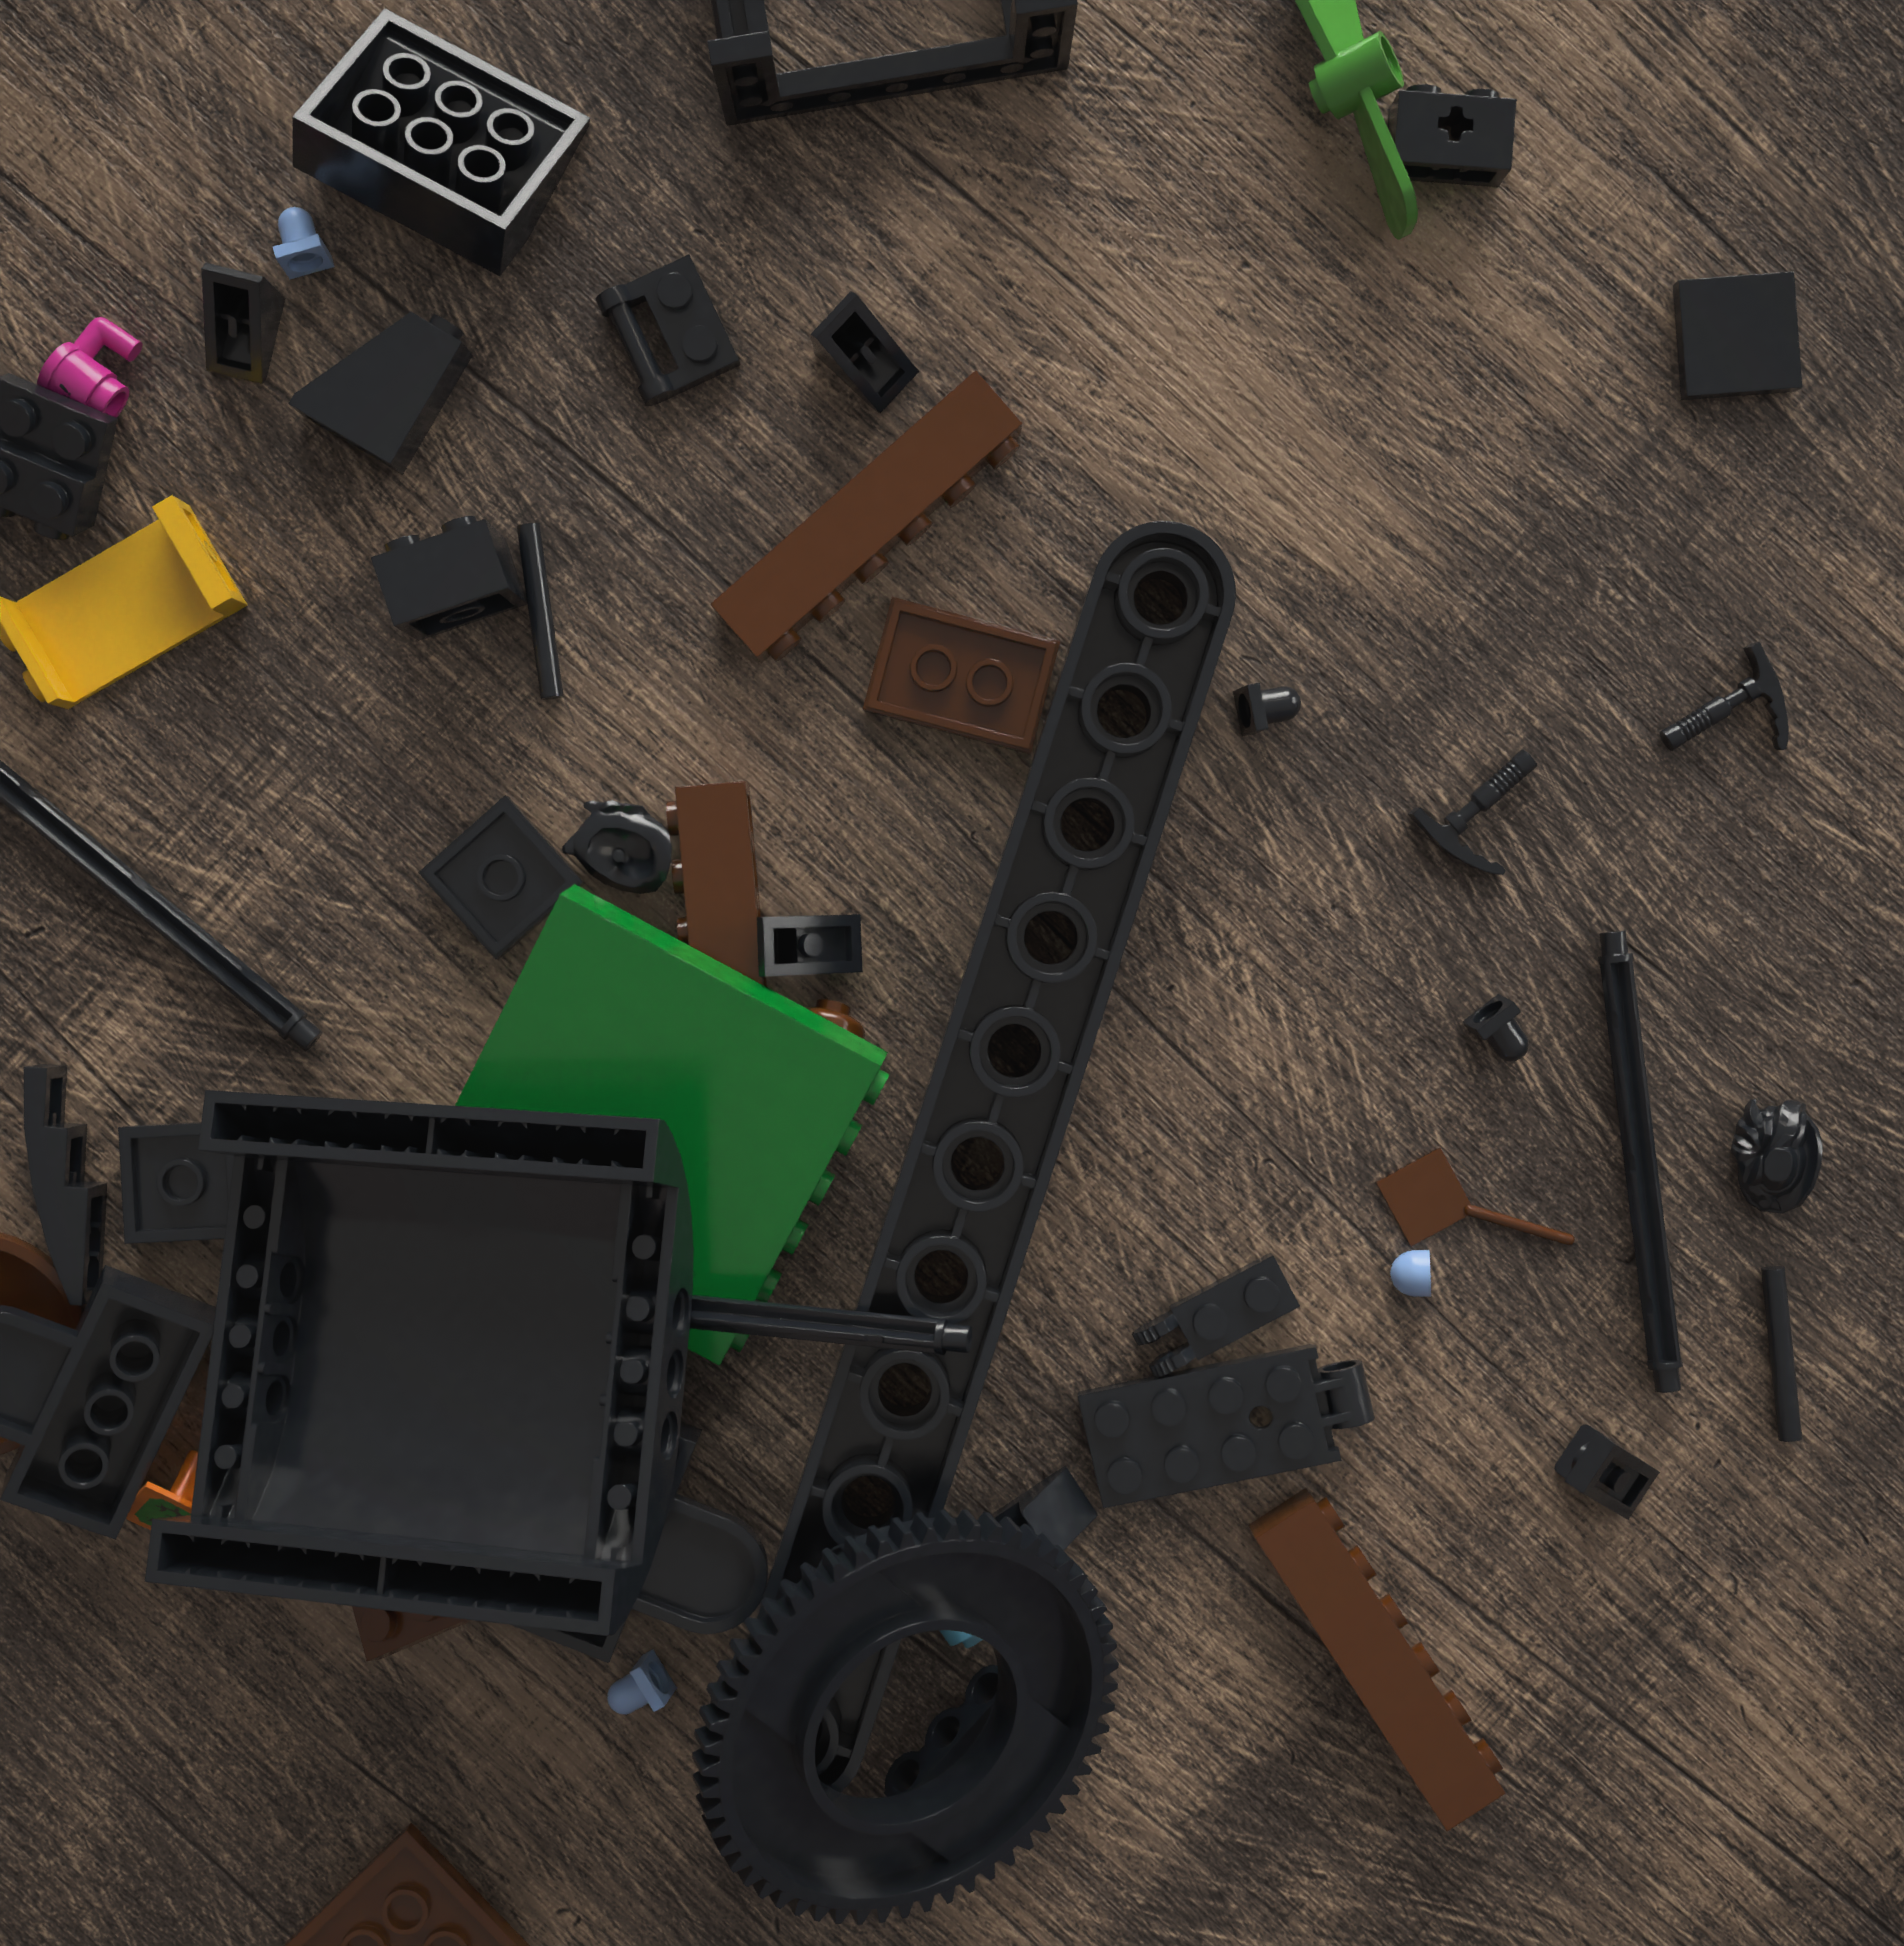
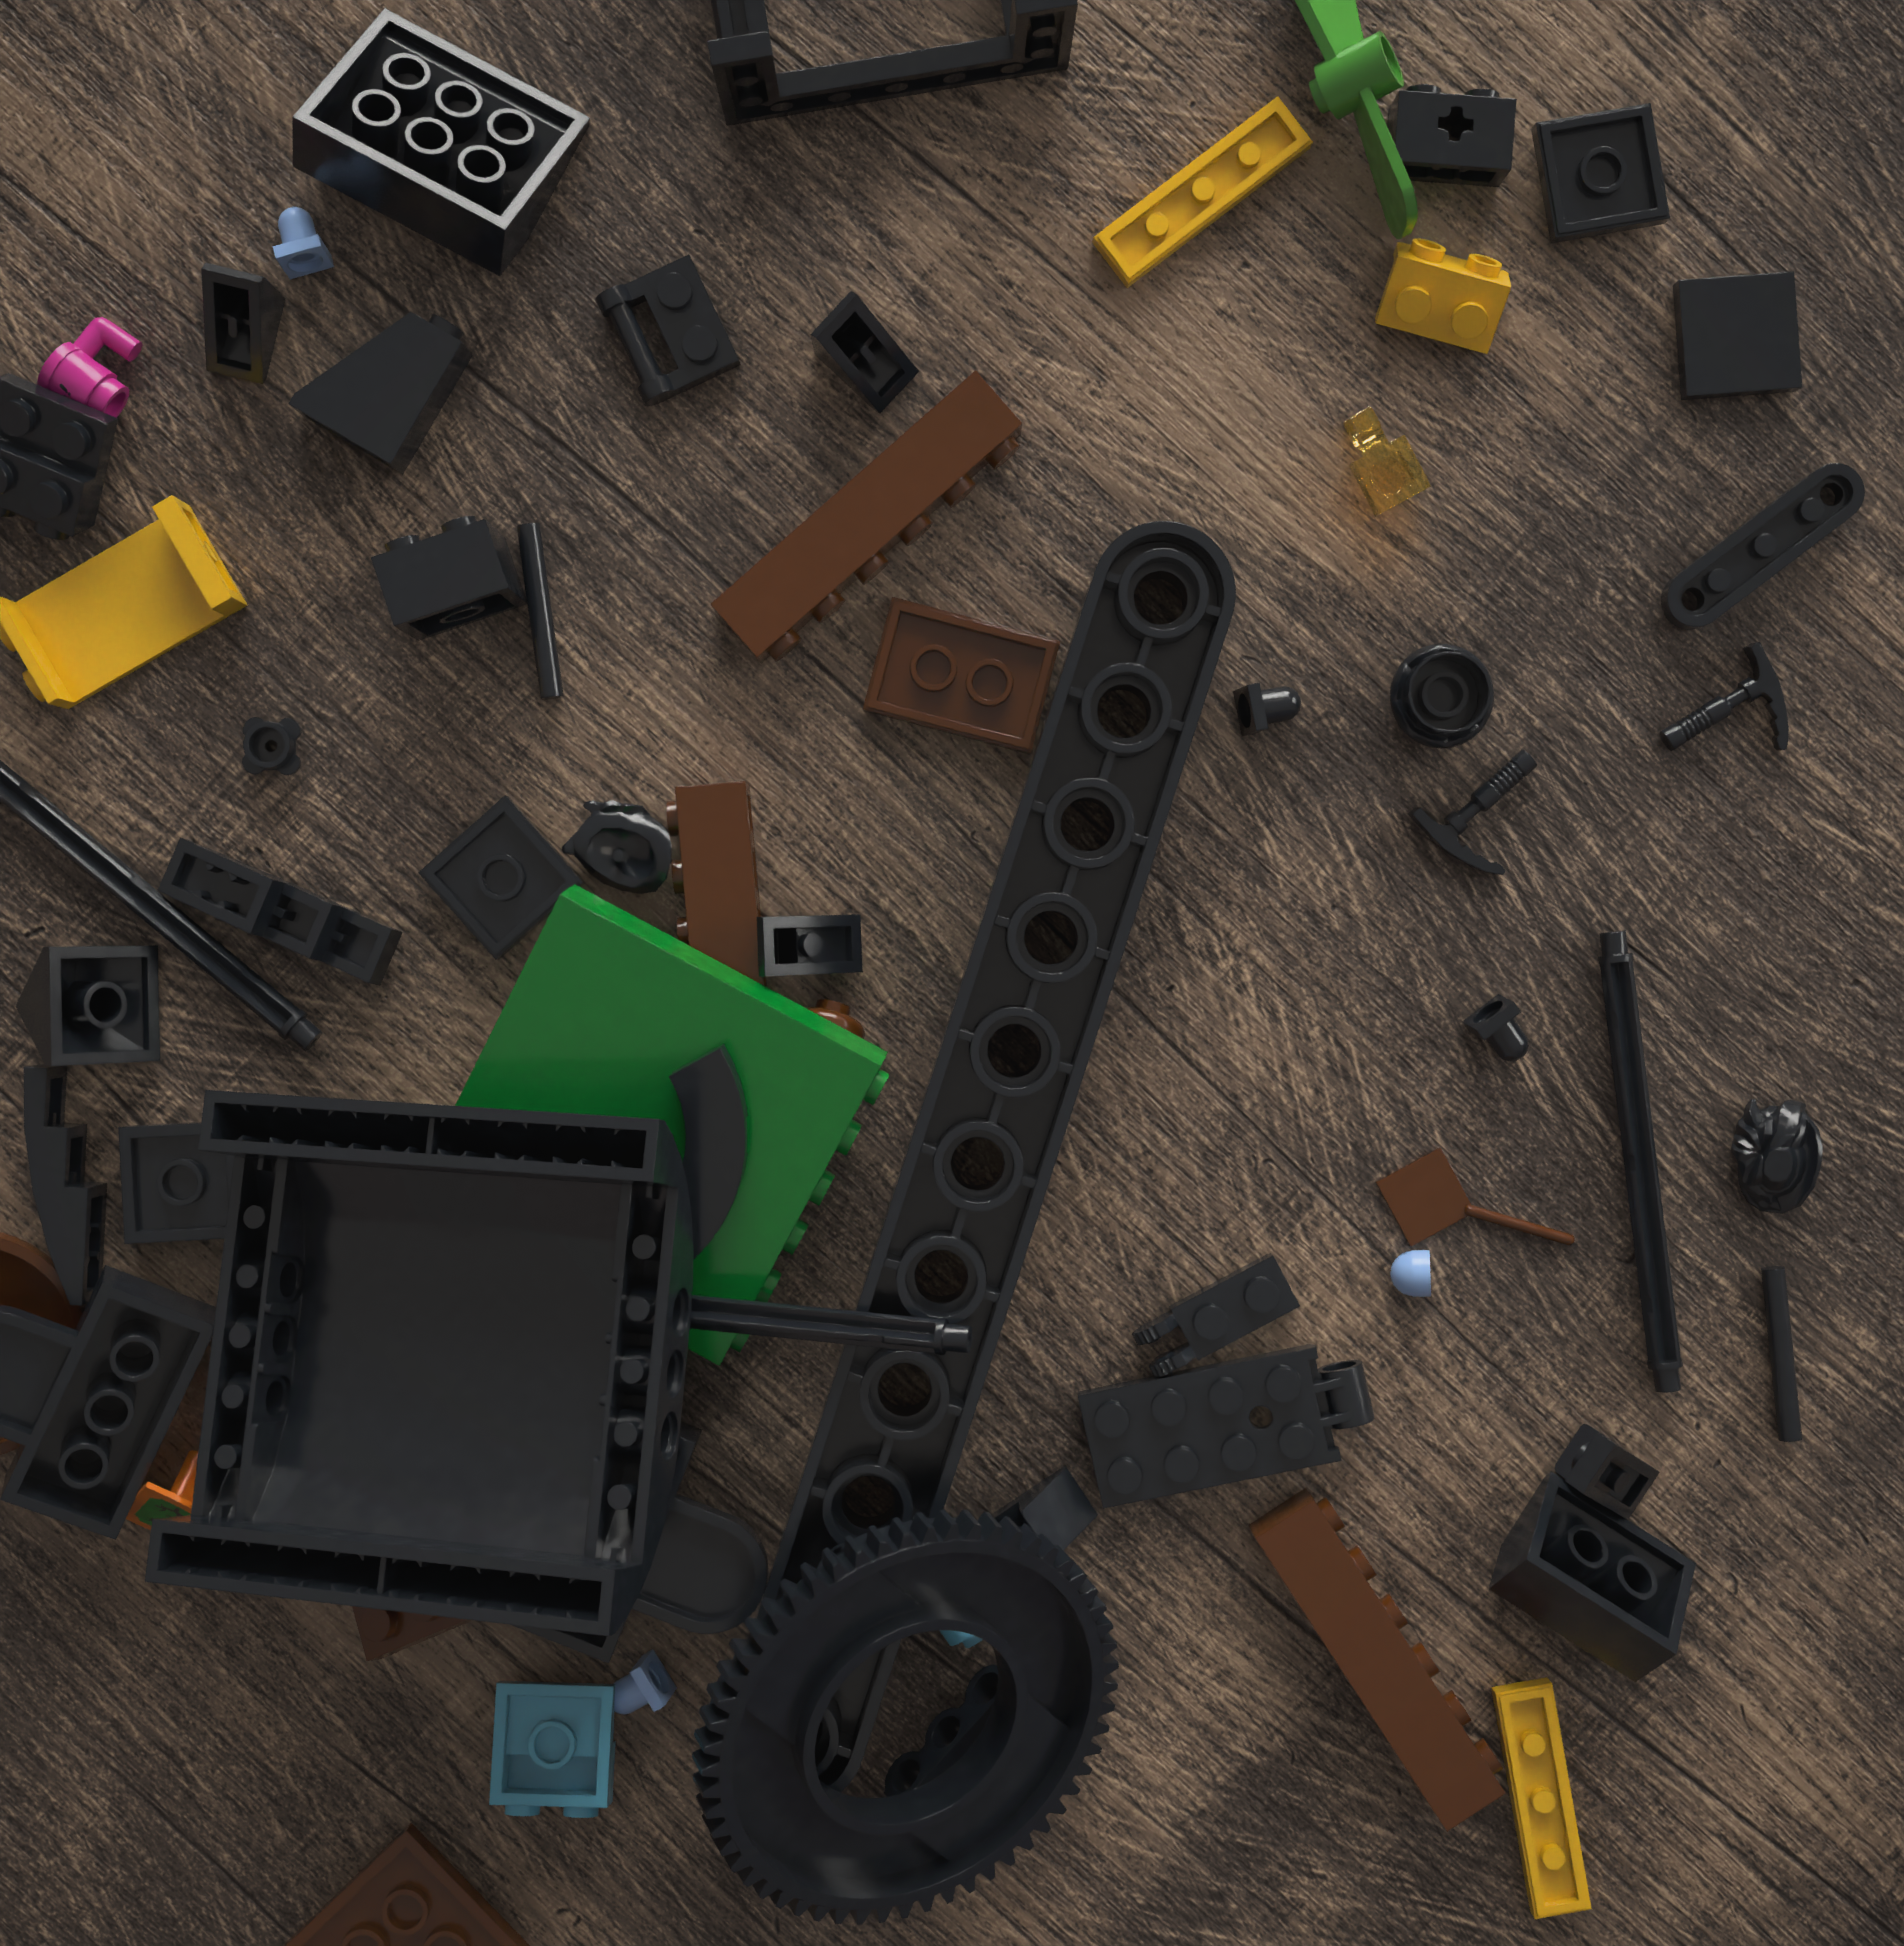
(93, 1005): none -> black slope
(259, 734): none -> black plate
(280, 911): none -> black slope
(553, 1747): none -> medium azure plate
(715, 1139): none -> black tile
(1202, 192): none -> yellow tile
(1388, 469): none -> clear yellow plate
(1441, 696): none -> black piece
(1444, 295): none -> yellow bracket
(1541, 1798): none -> yellow tile
(1595, 1579): none -> black slope
(1600, 173): none -> black plate
(1763, 546): none -> black plate

